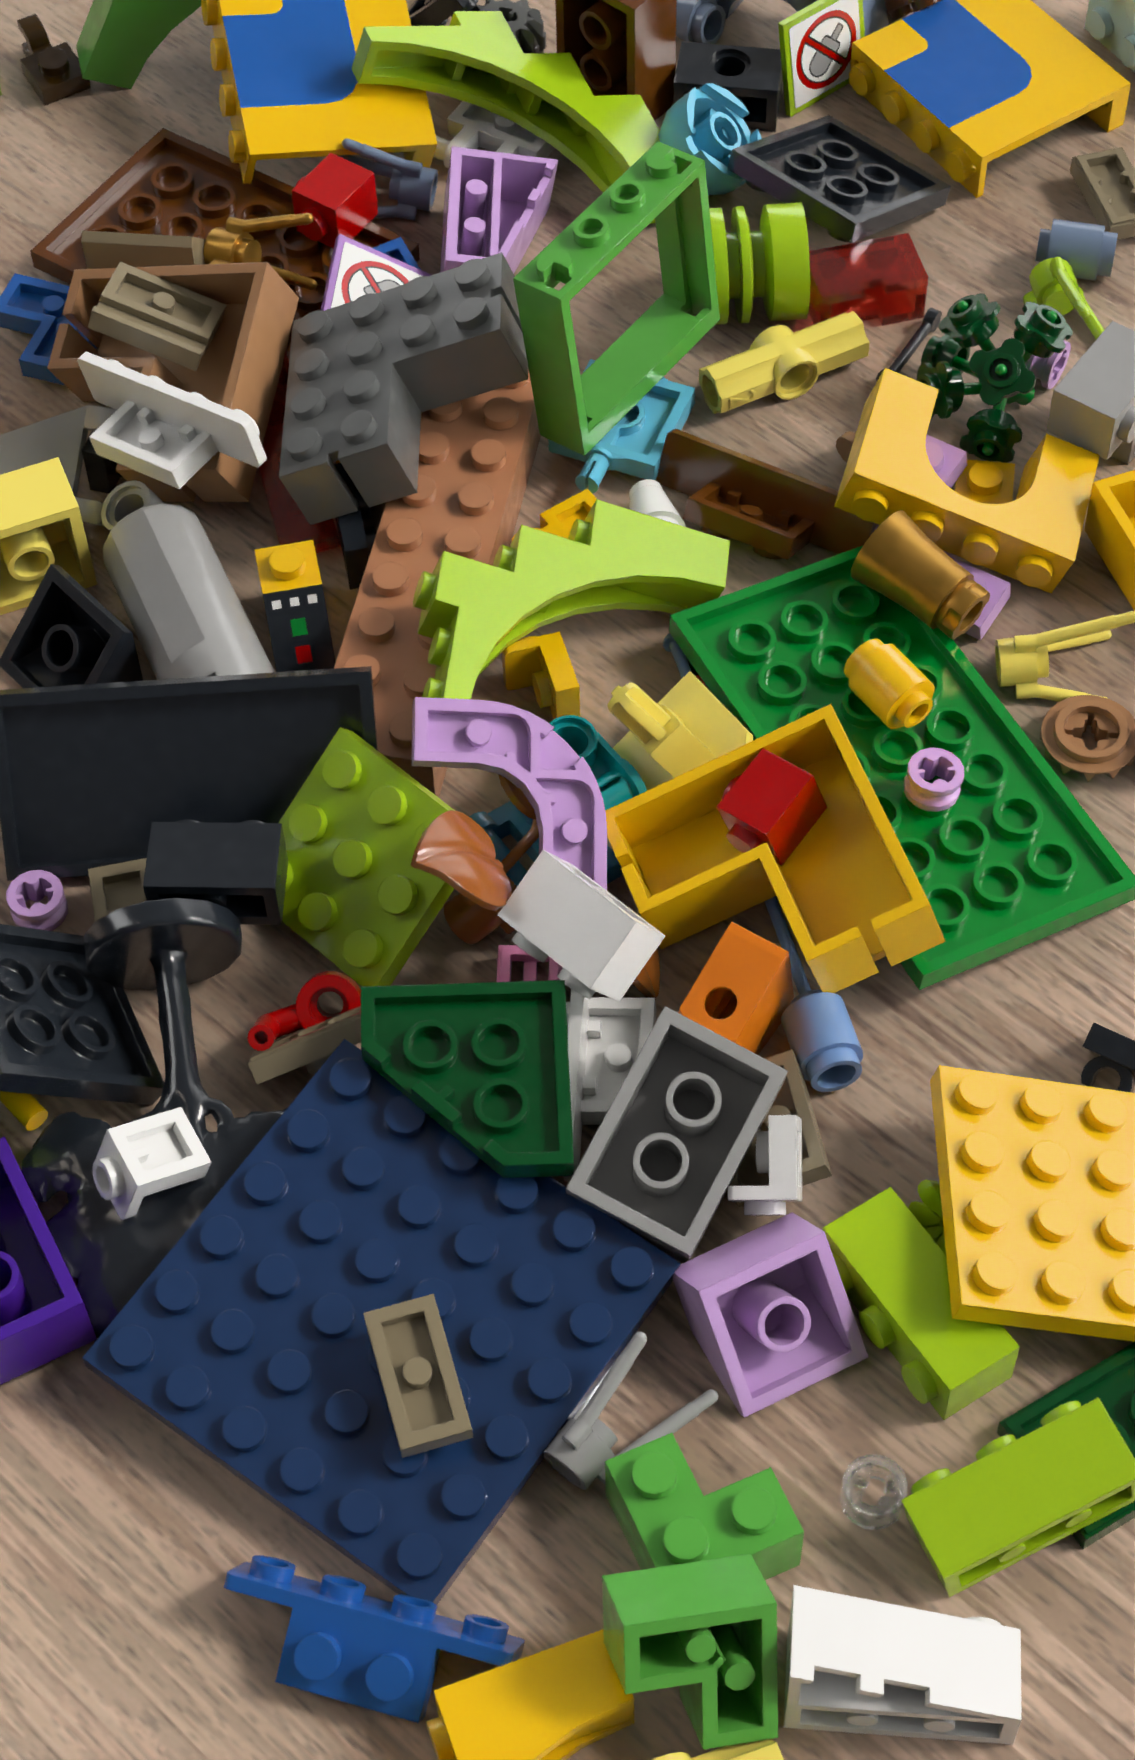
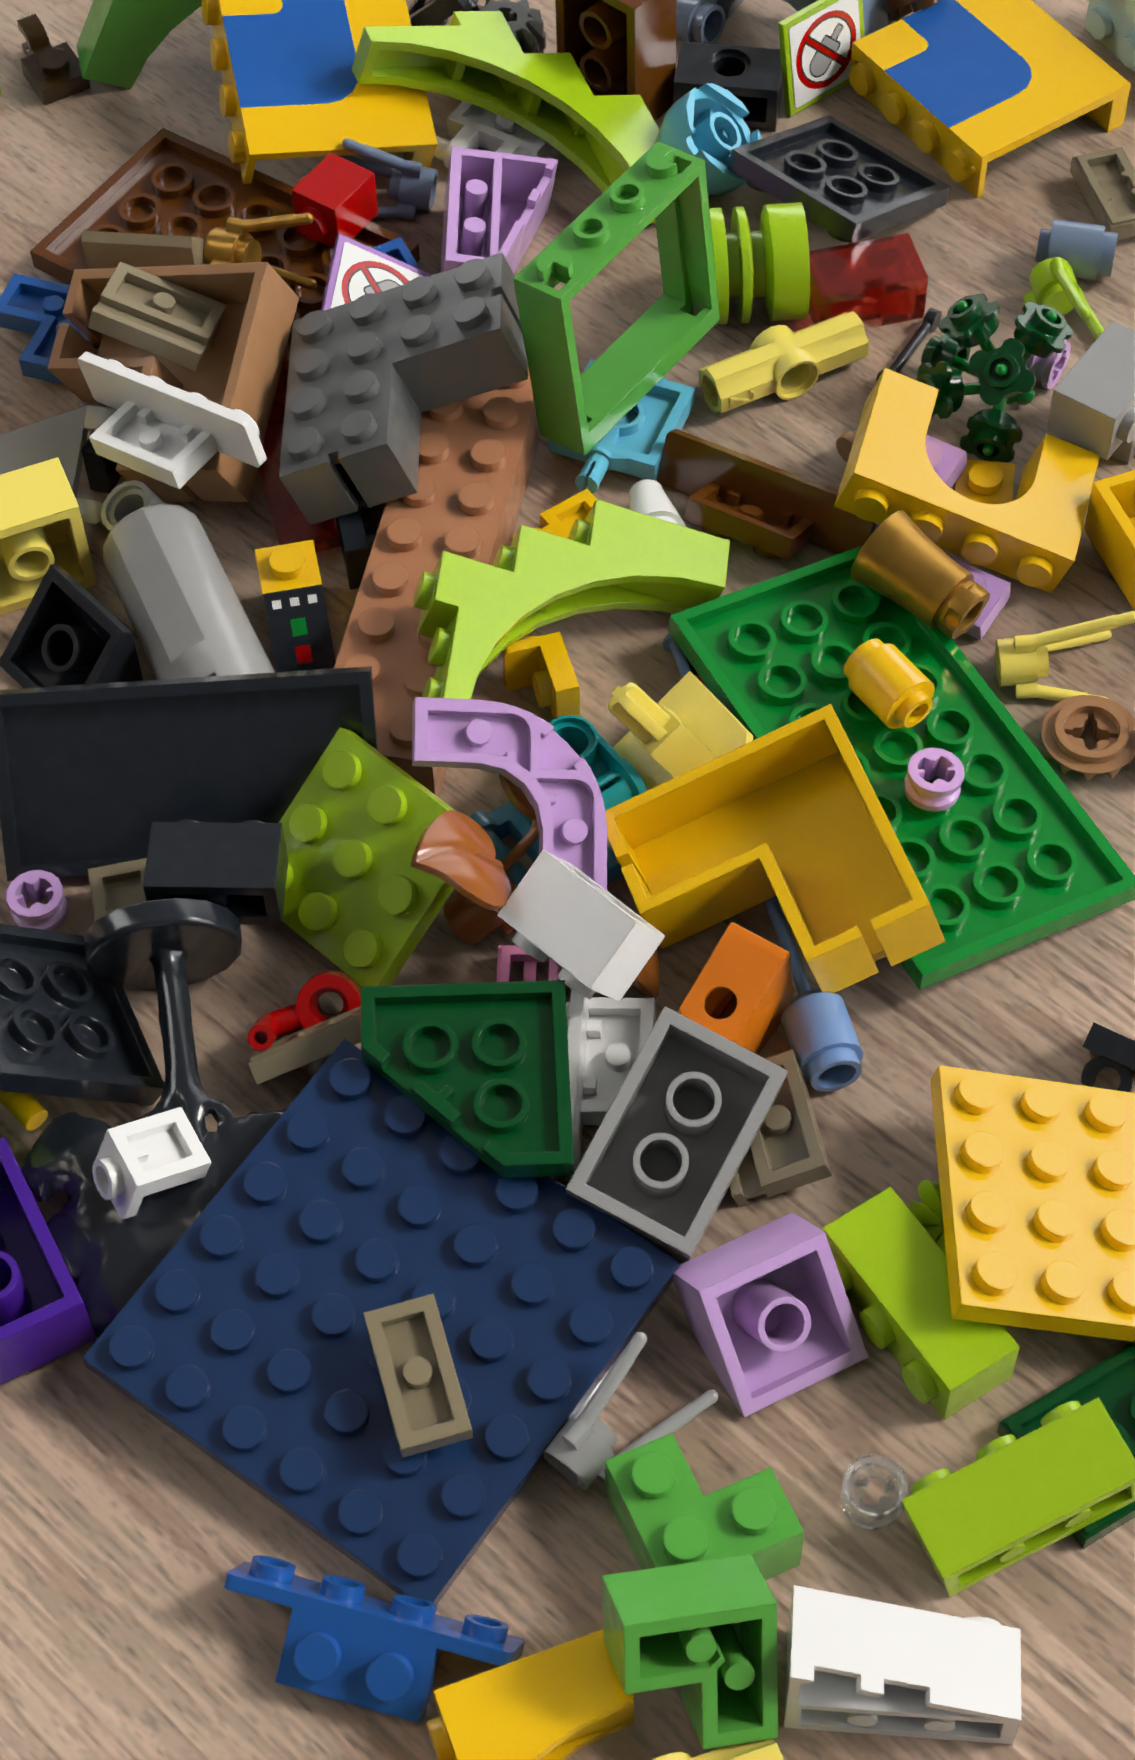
(771, 805): red brick -> none
(780, 1156): white bracket -> none

